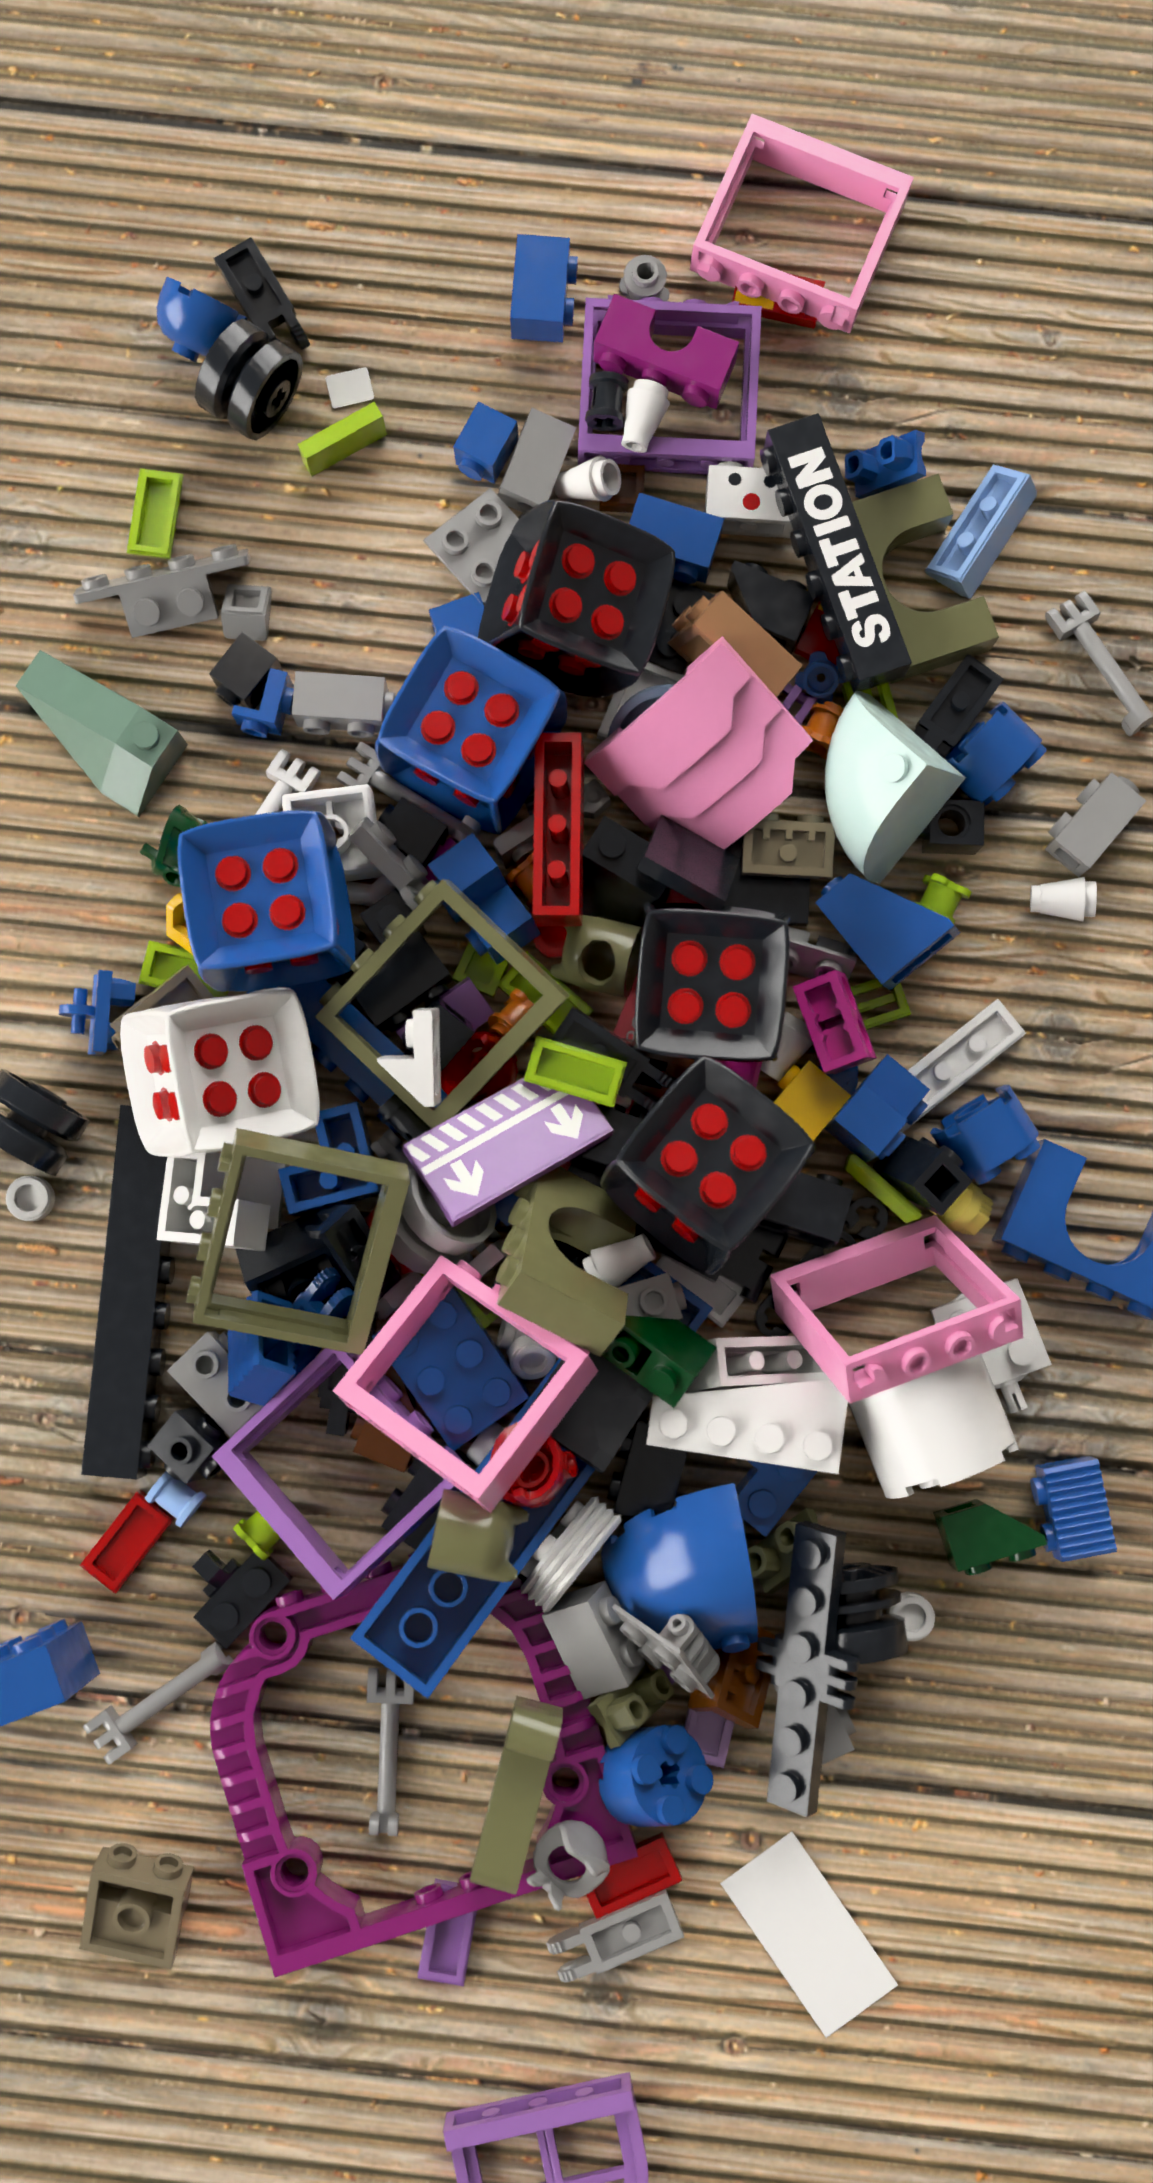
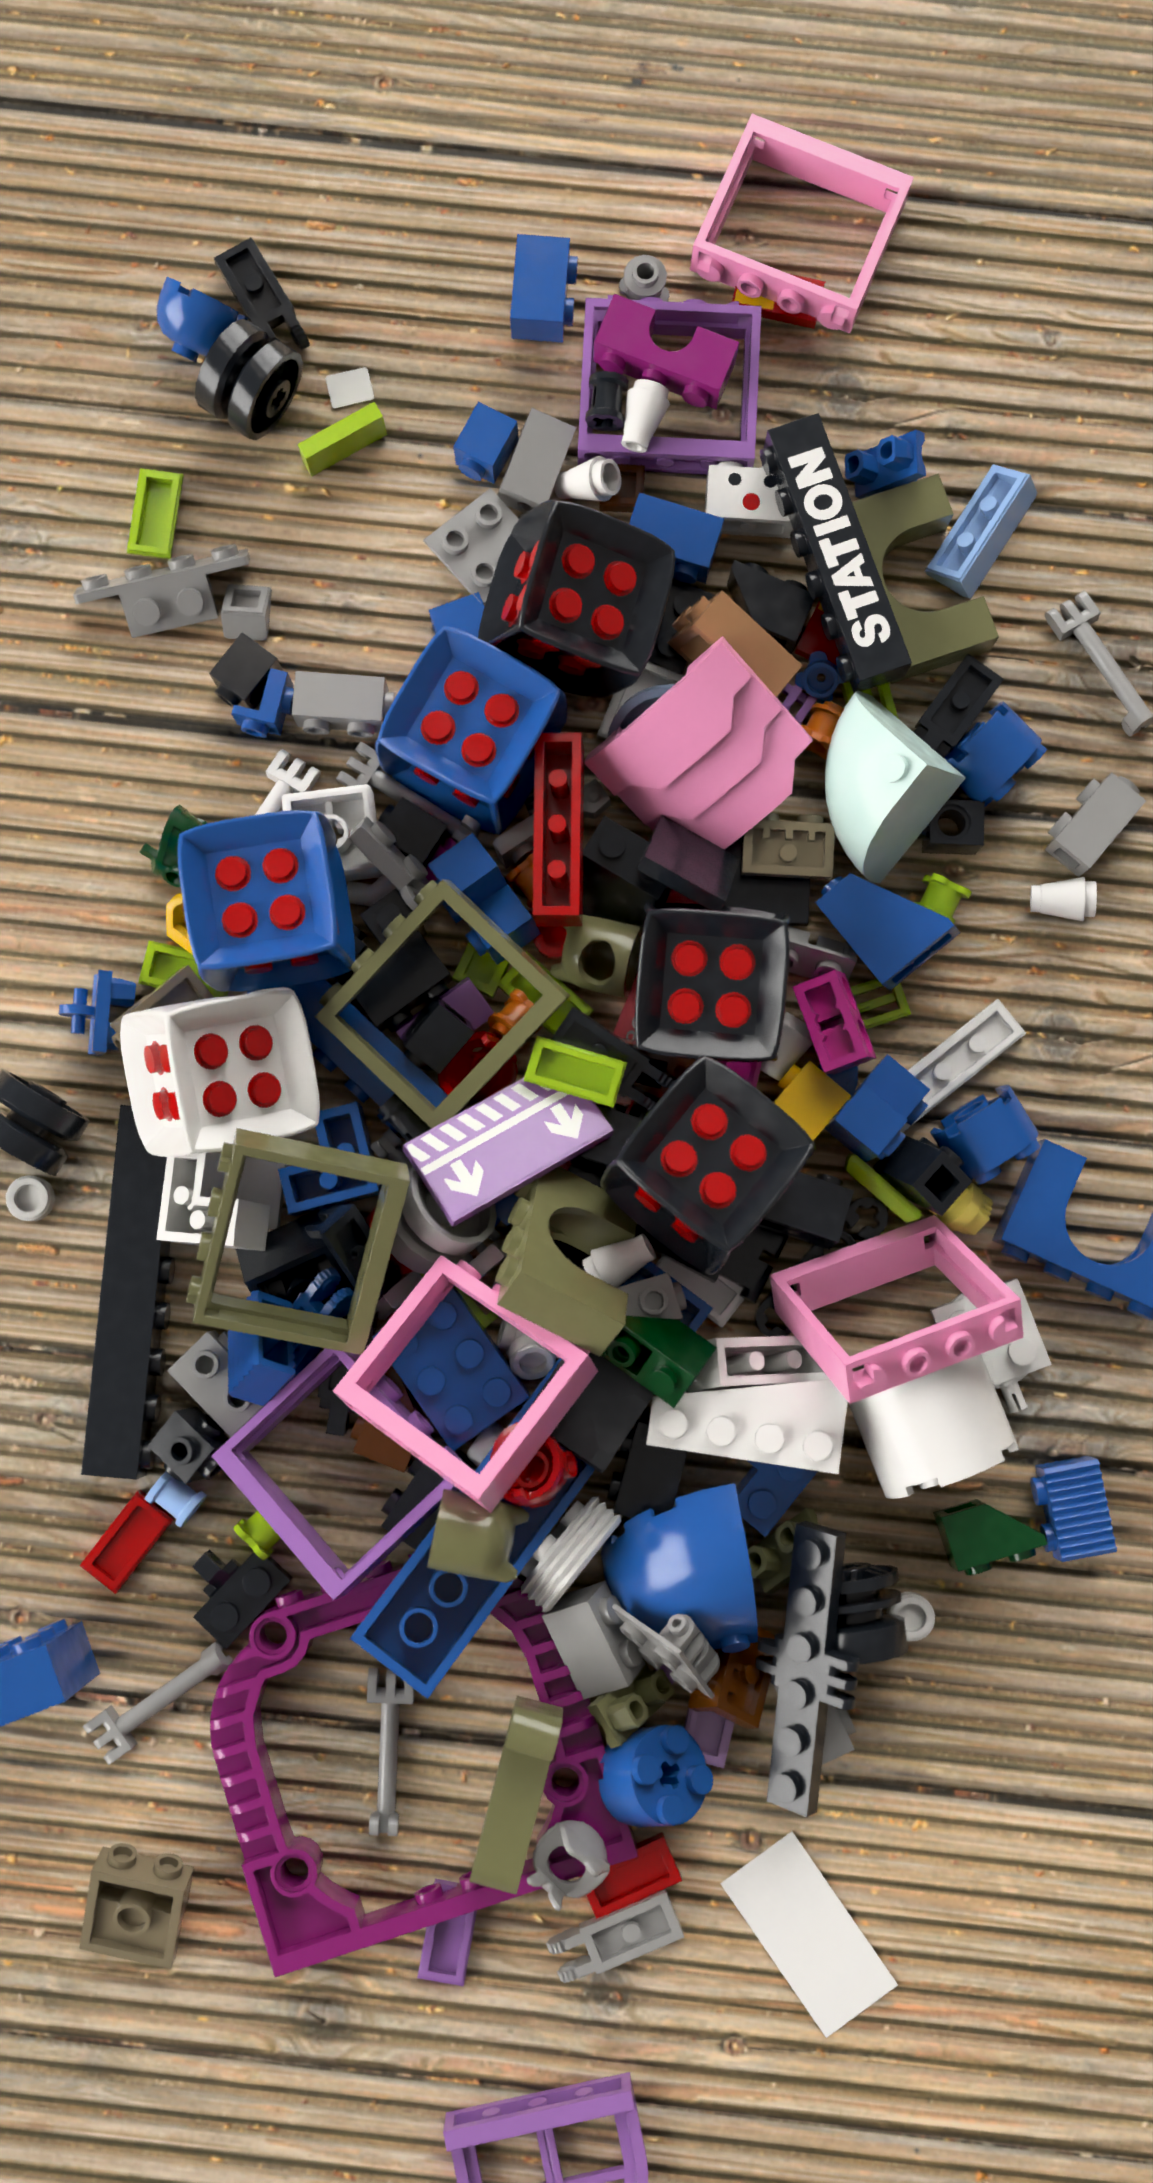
(108, 736): sand green wedge -> none
(419, 1072): white slope -> none

